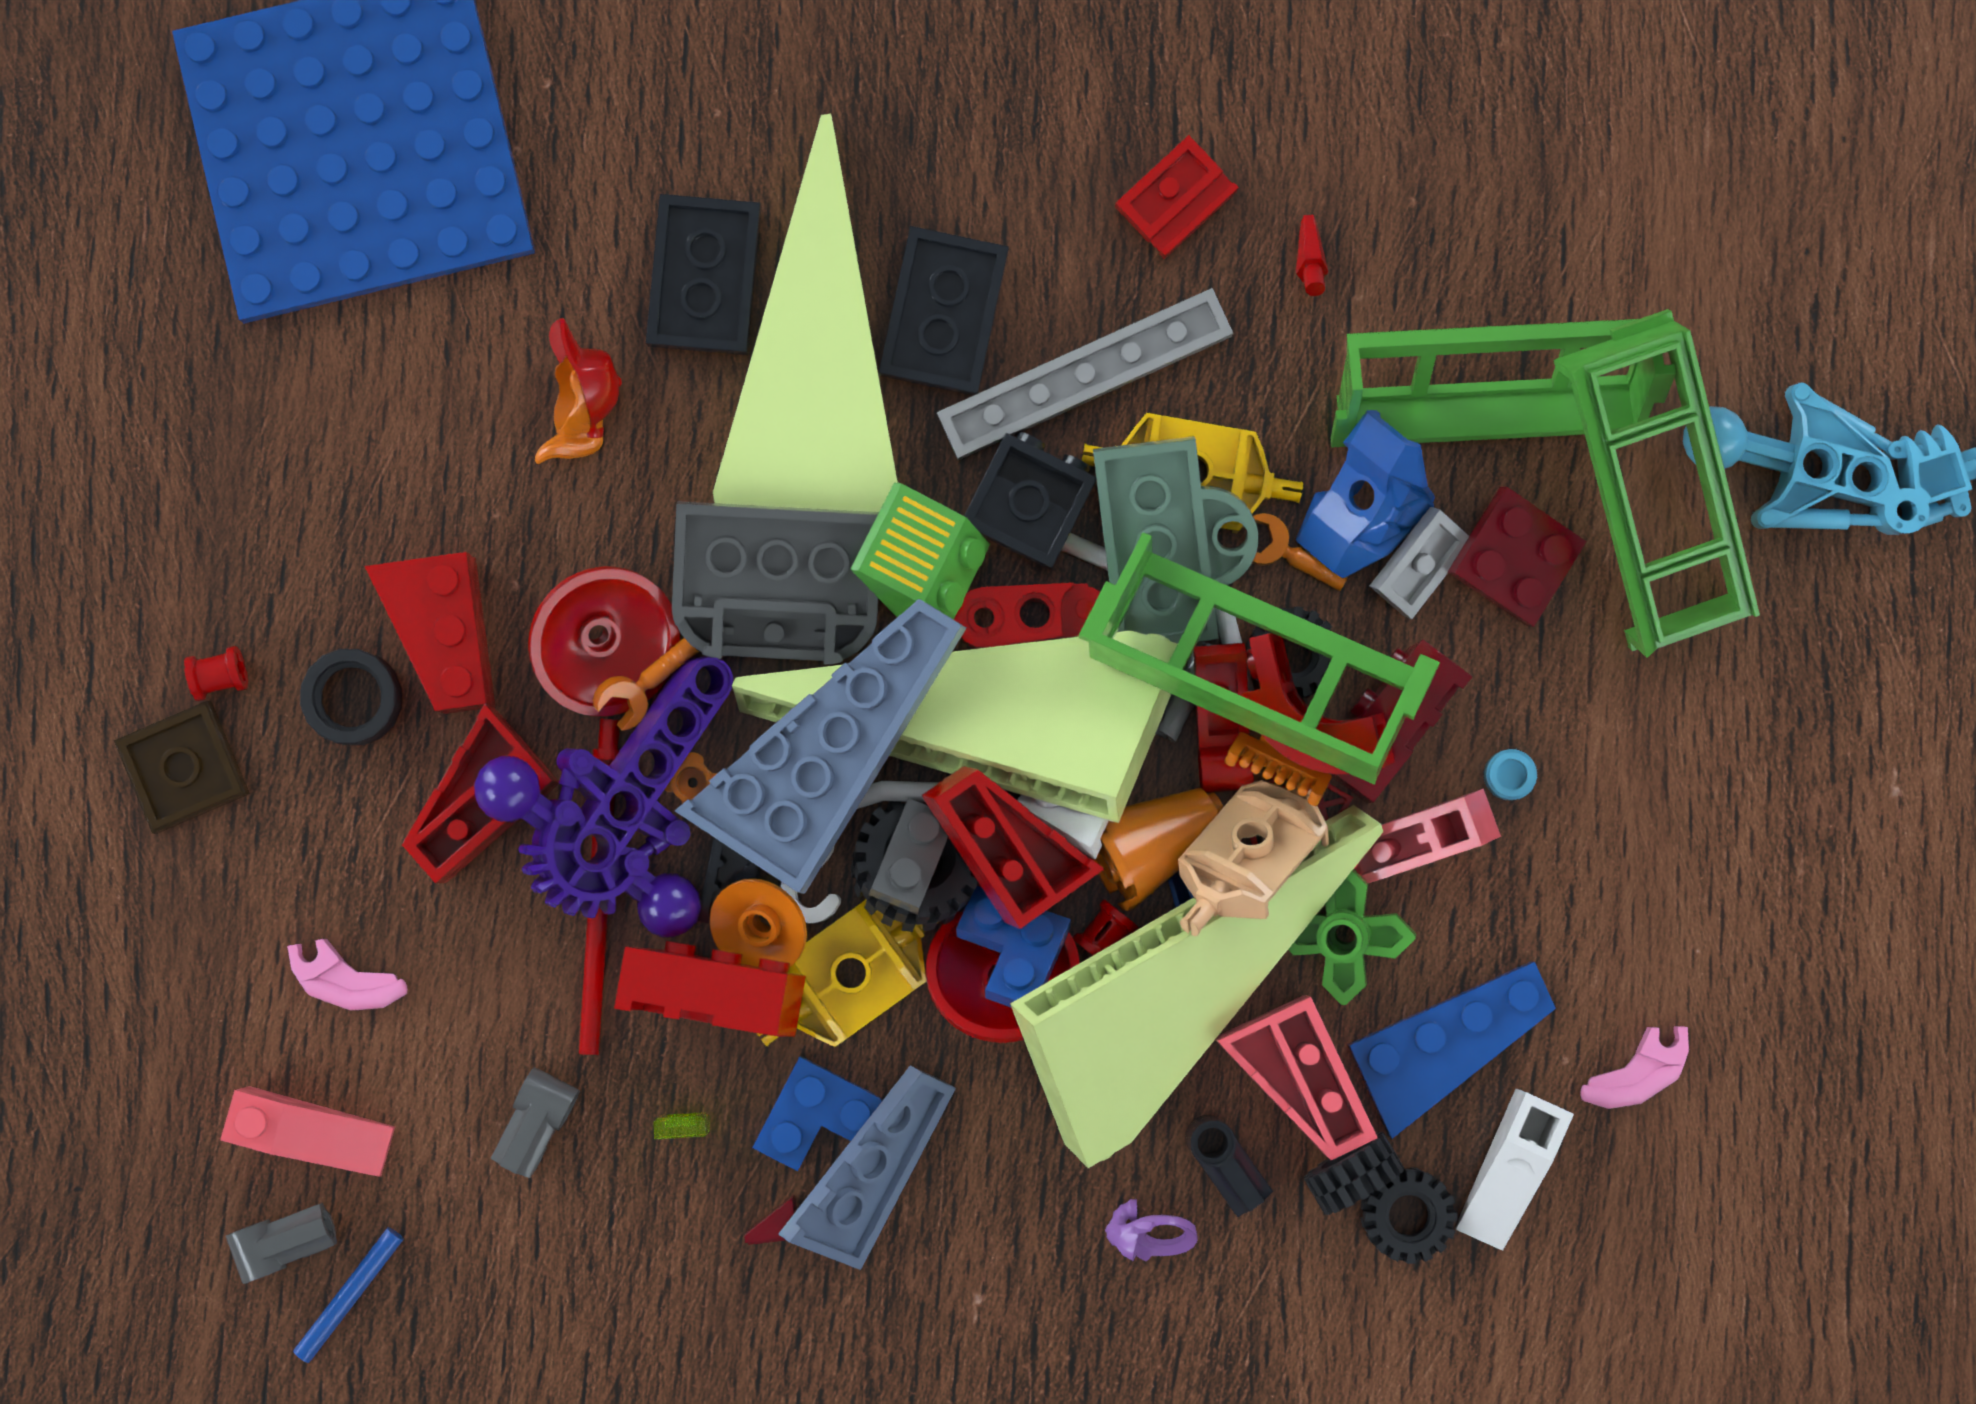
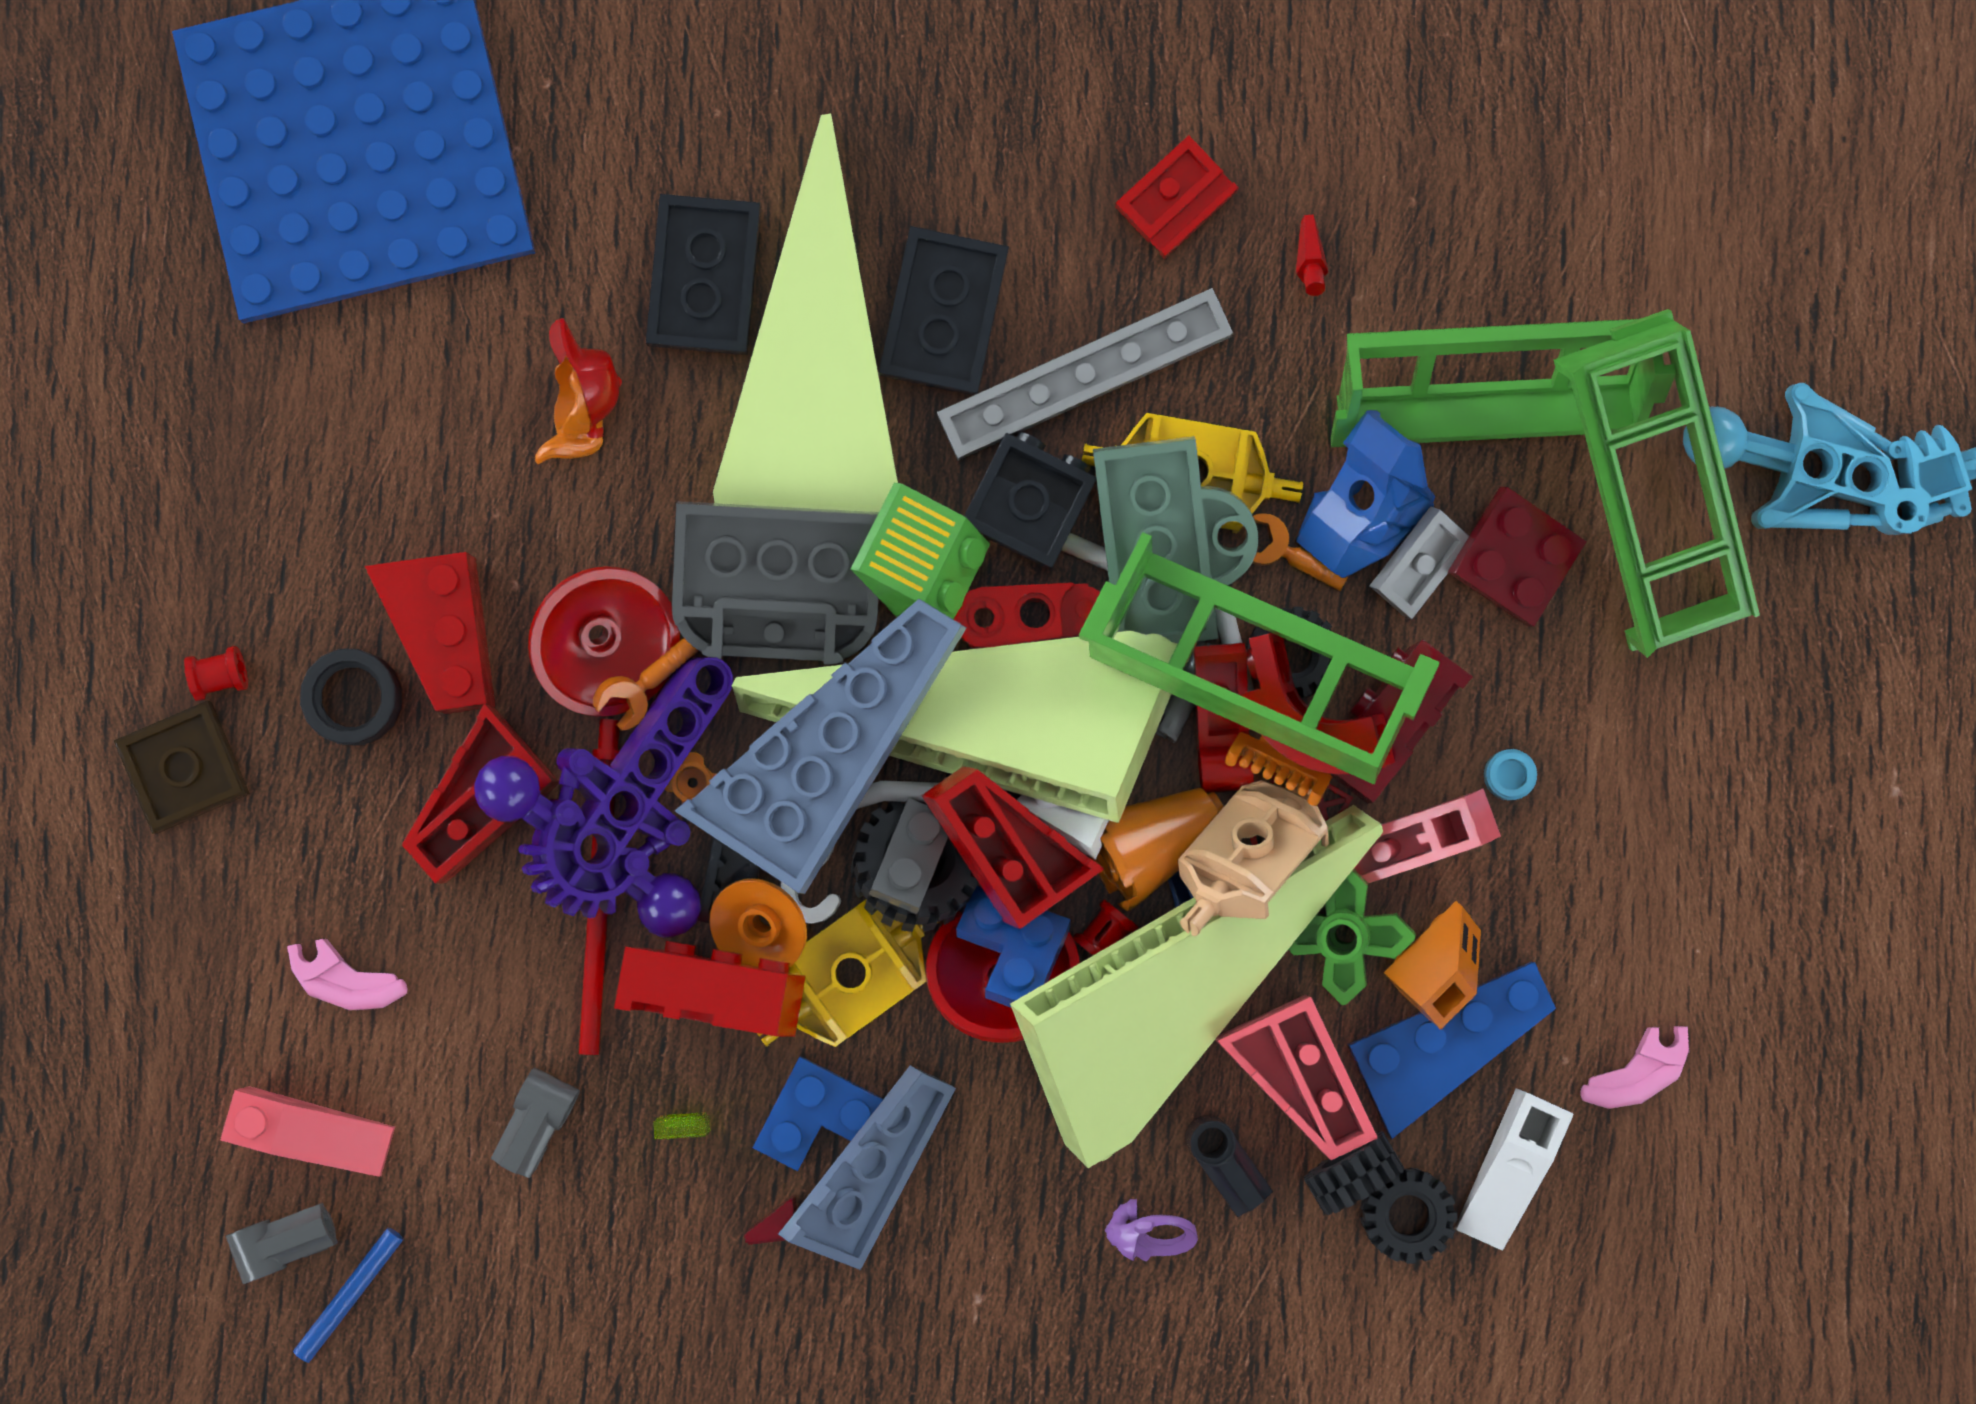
(1440, 967): none -> orange slope

